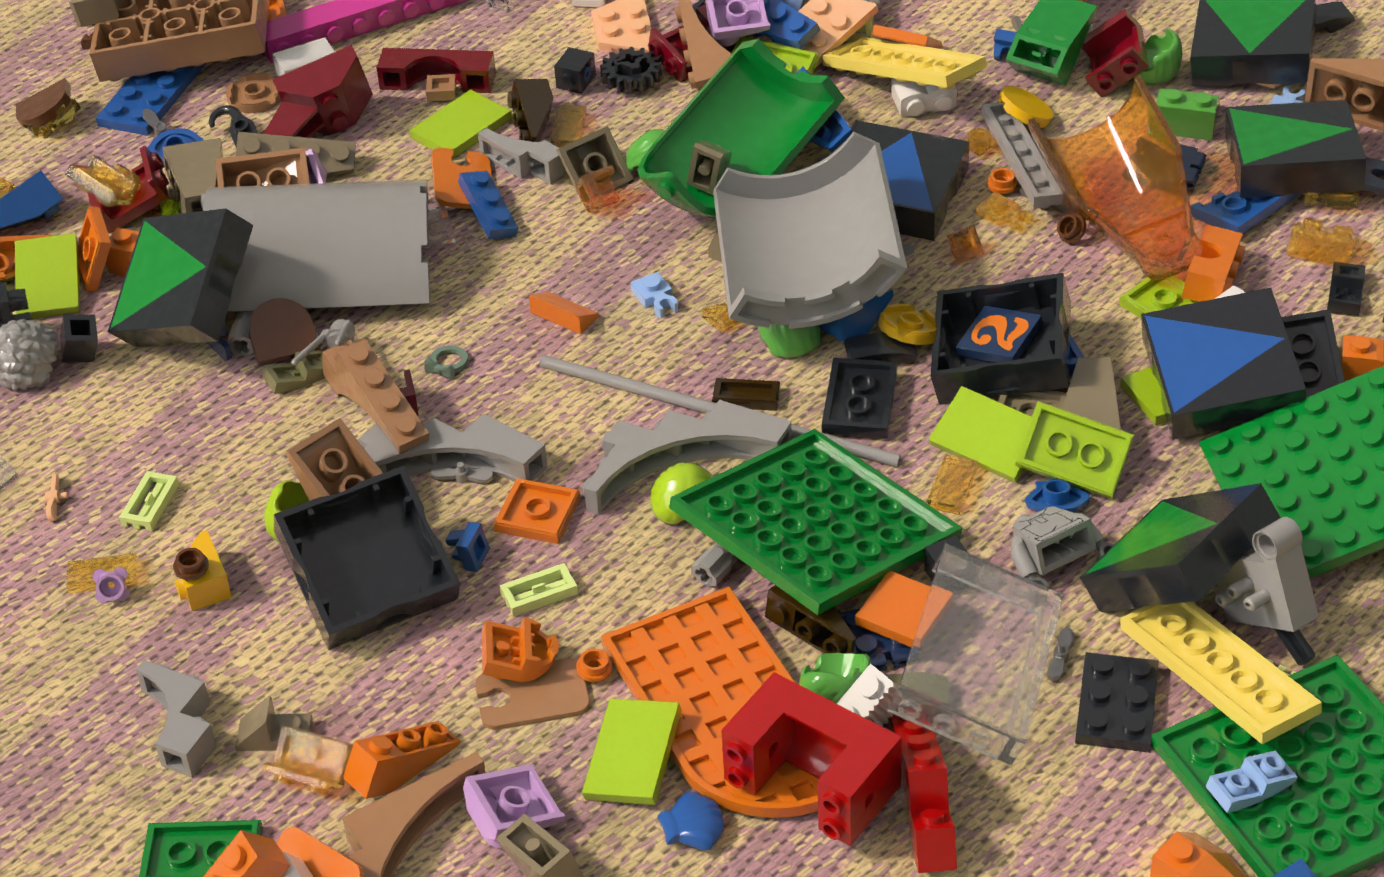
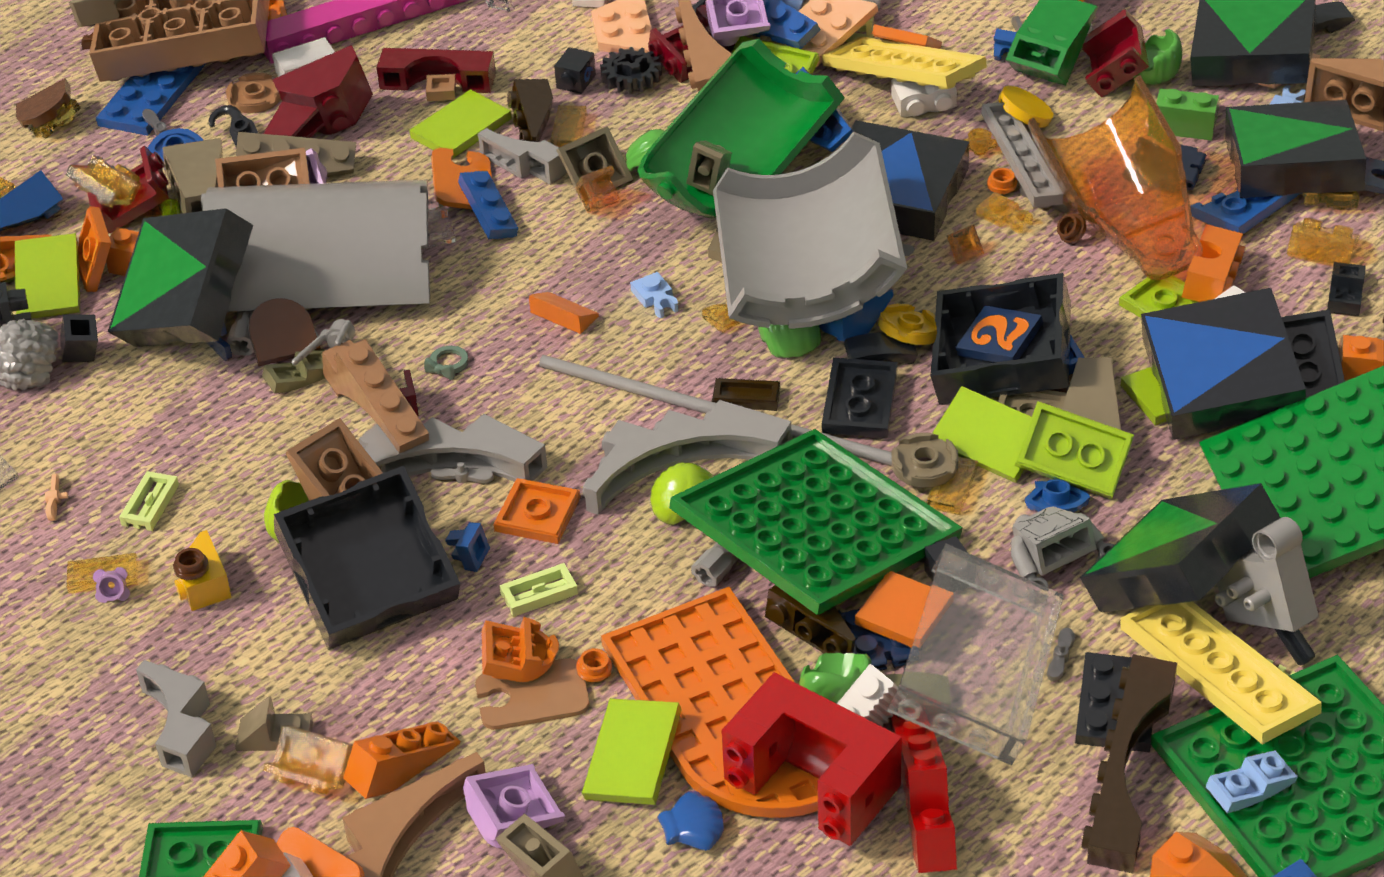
(920, 473): none -> dark tan tile
(1117, 827): none -> dark brown arch

